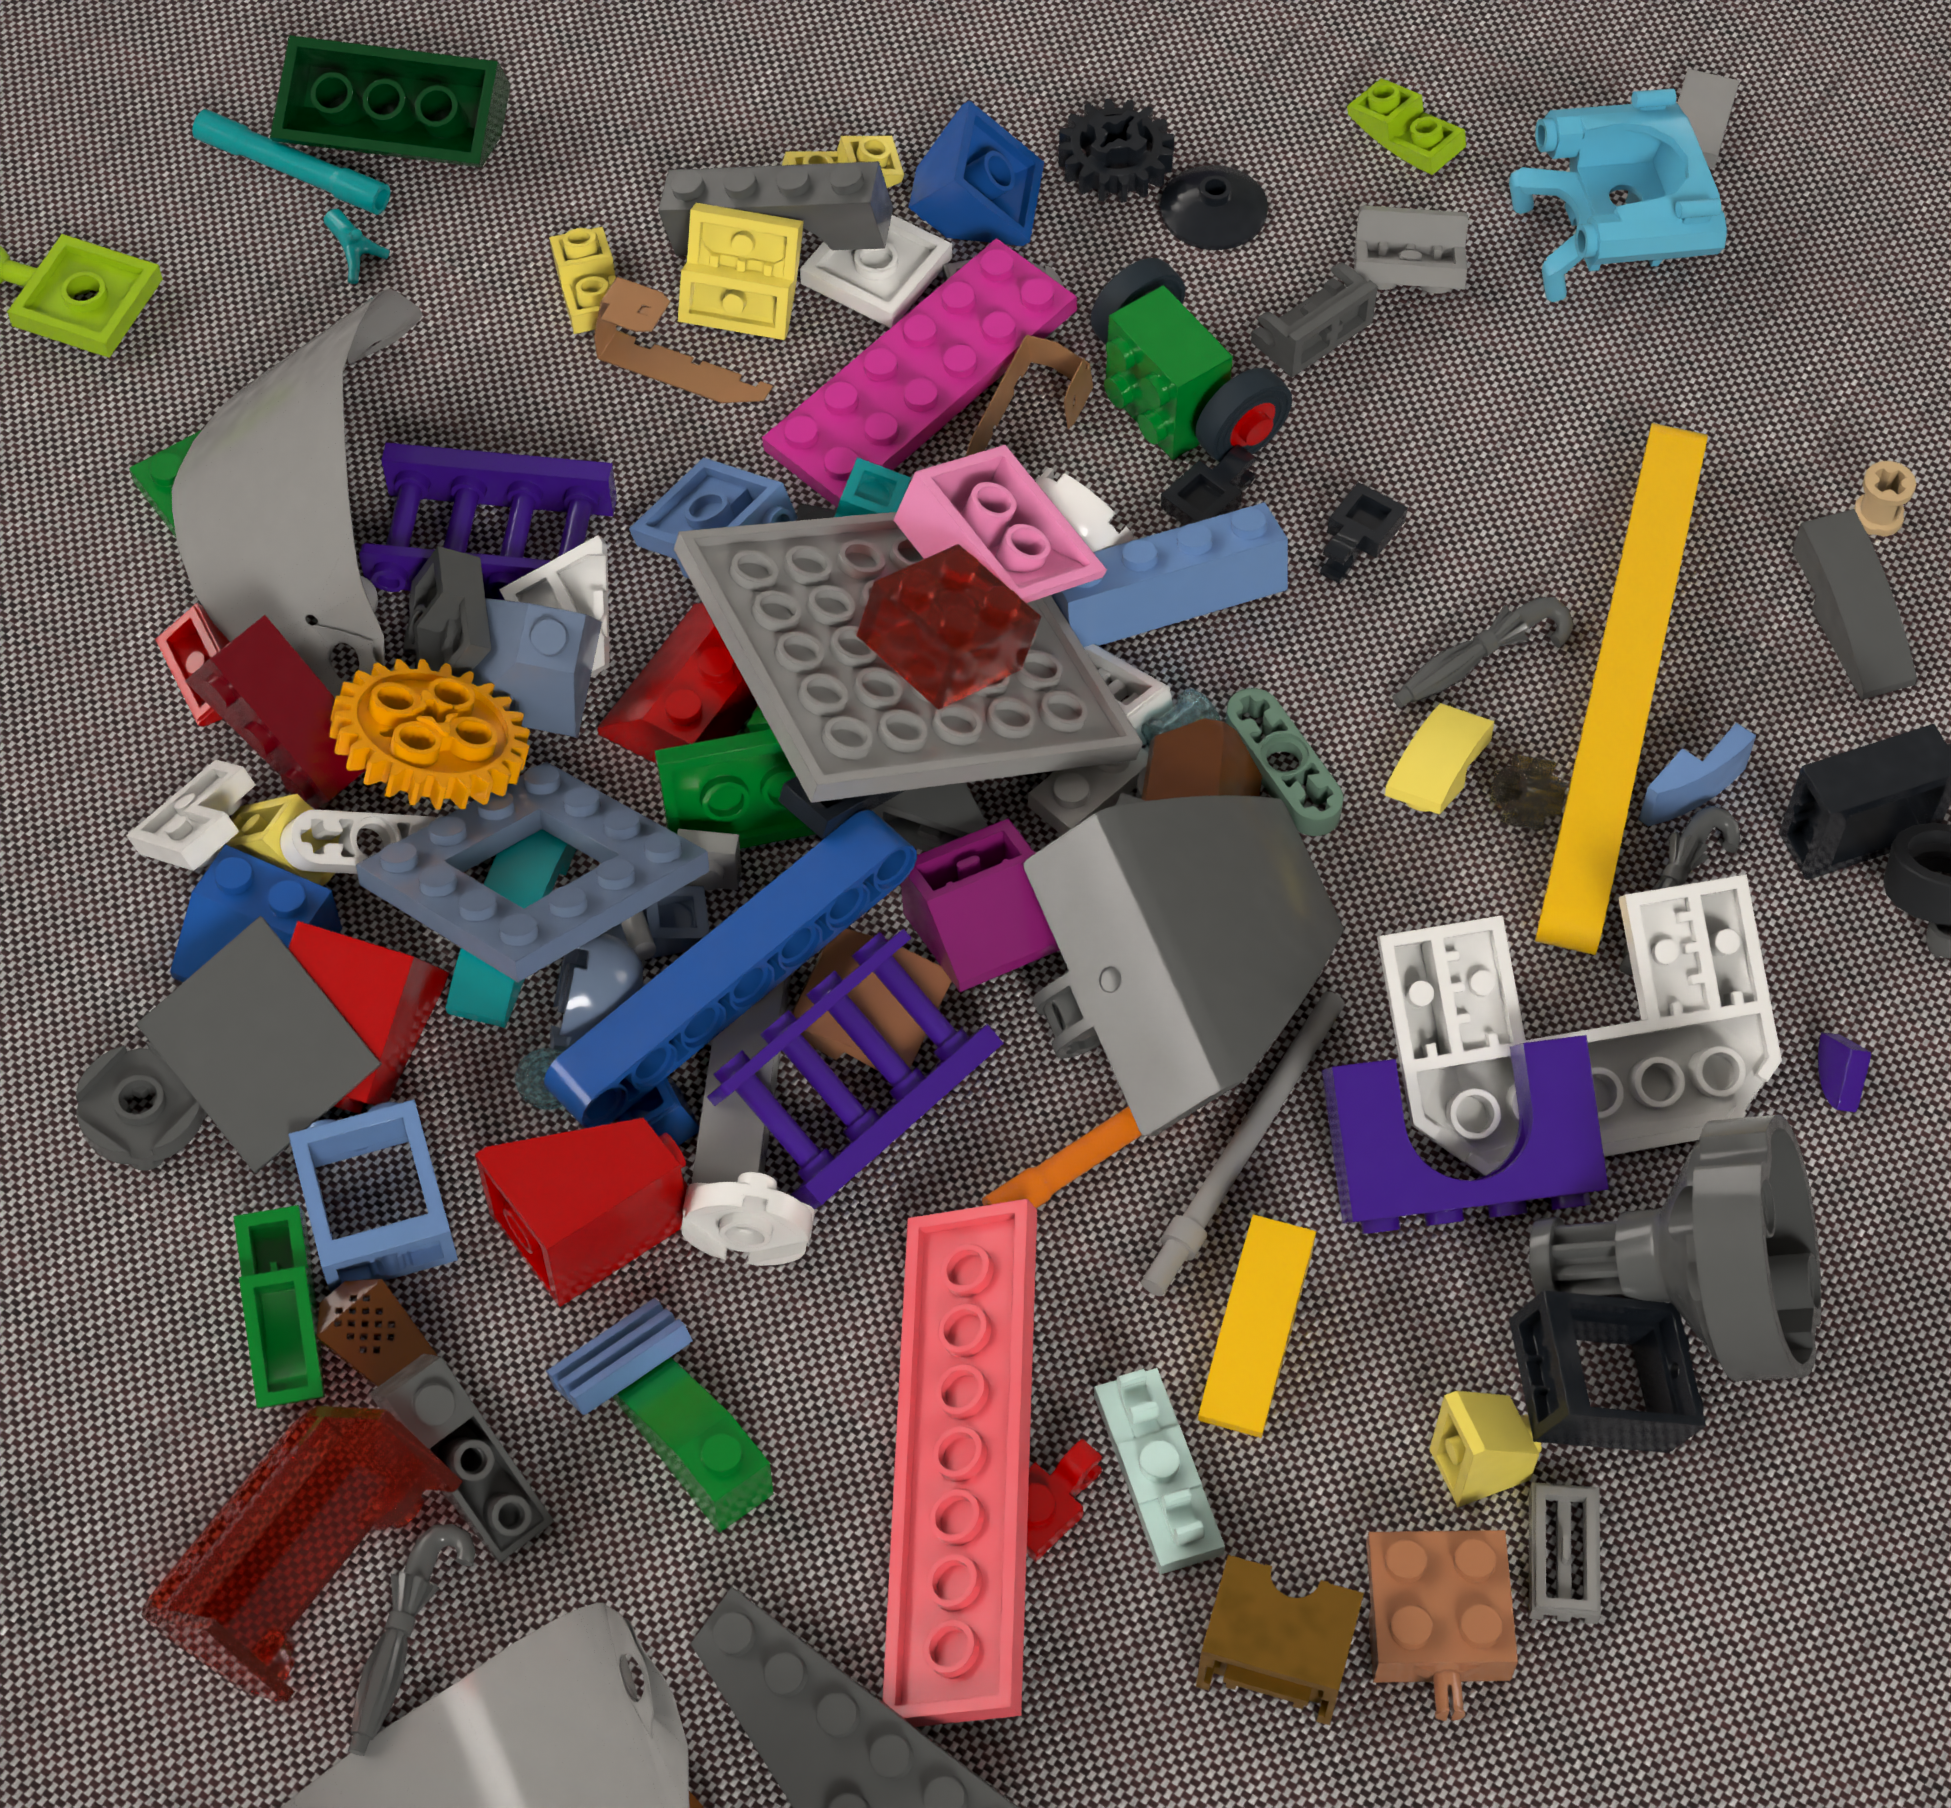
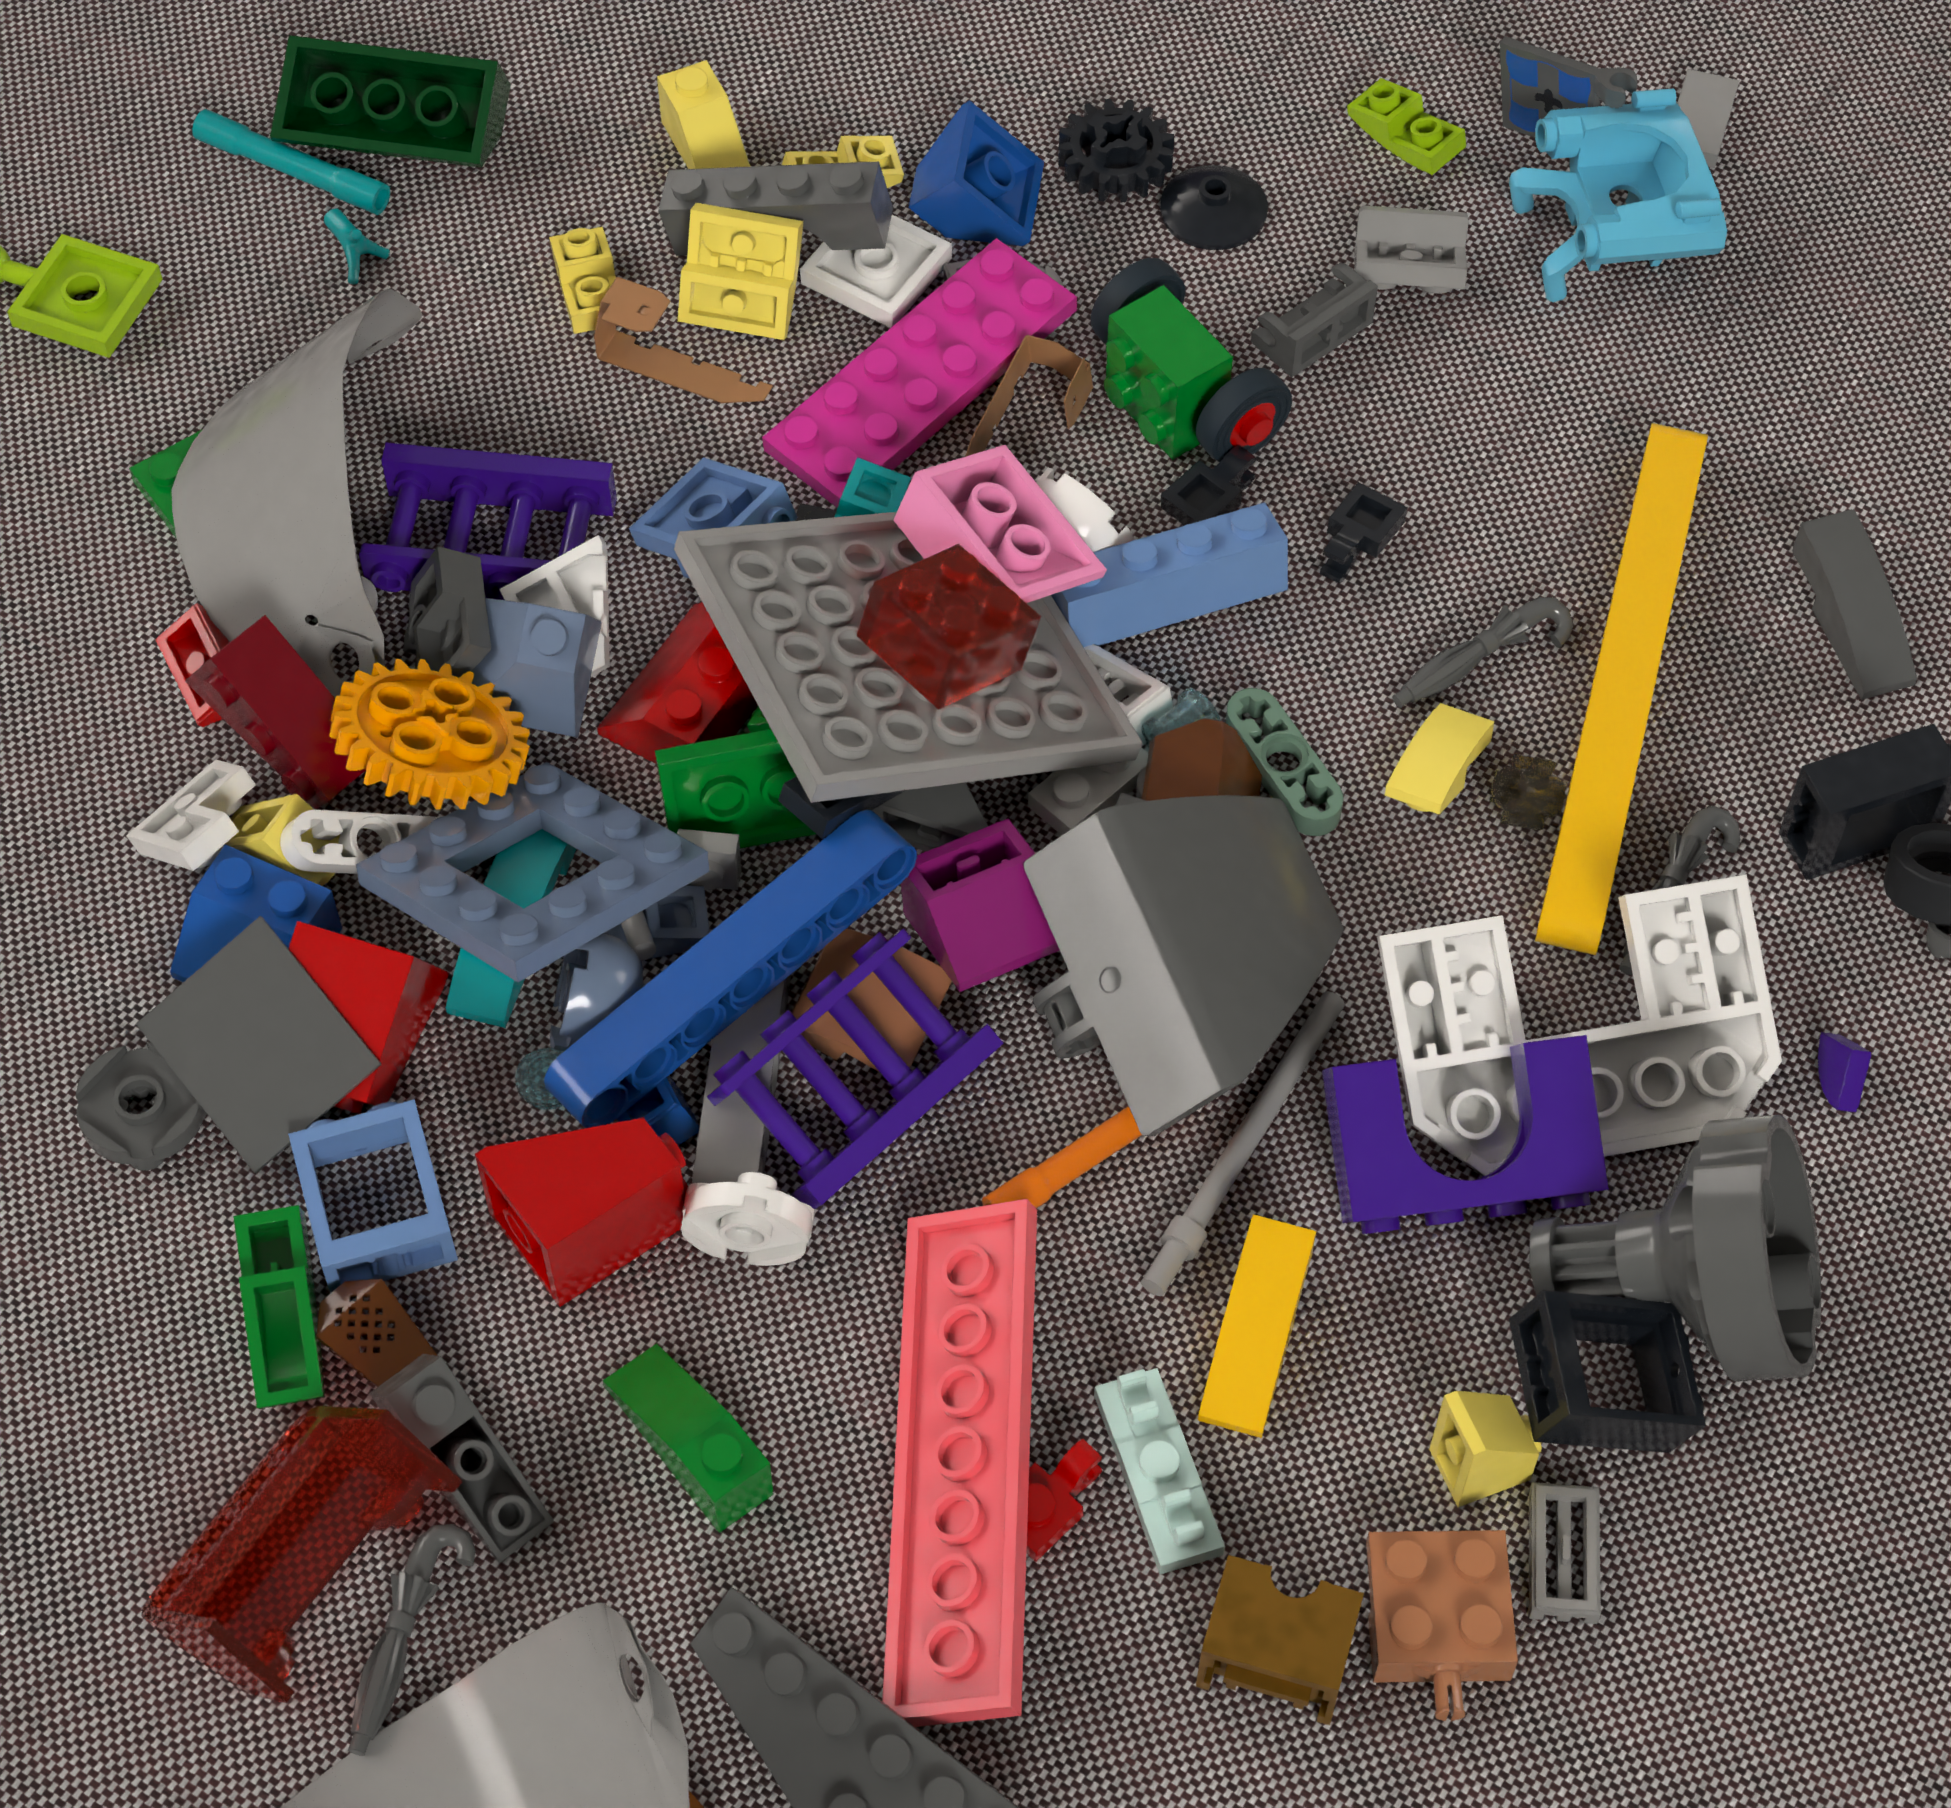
(619, 1356): medium blue tile -> none
(700, 118): none -> light yellow slope
(1545, 81): none -> dark grey flag
(1692, 782): medium blue slope -> none
(1886, 490): tan bush -> none

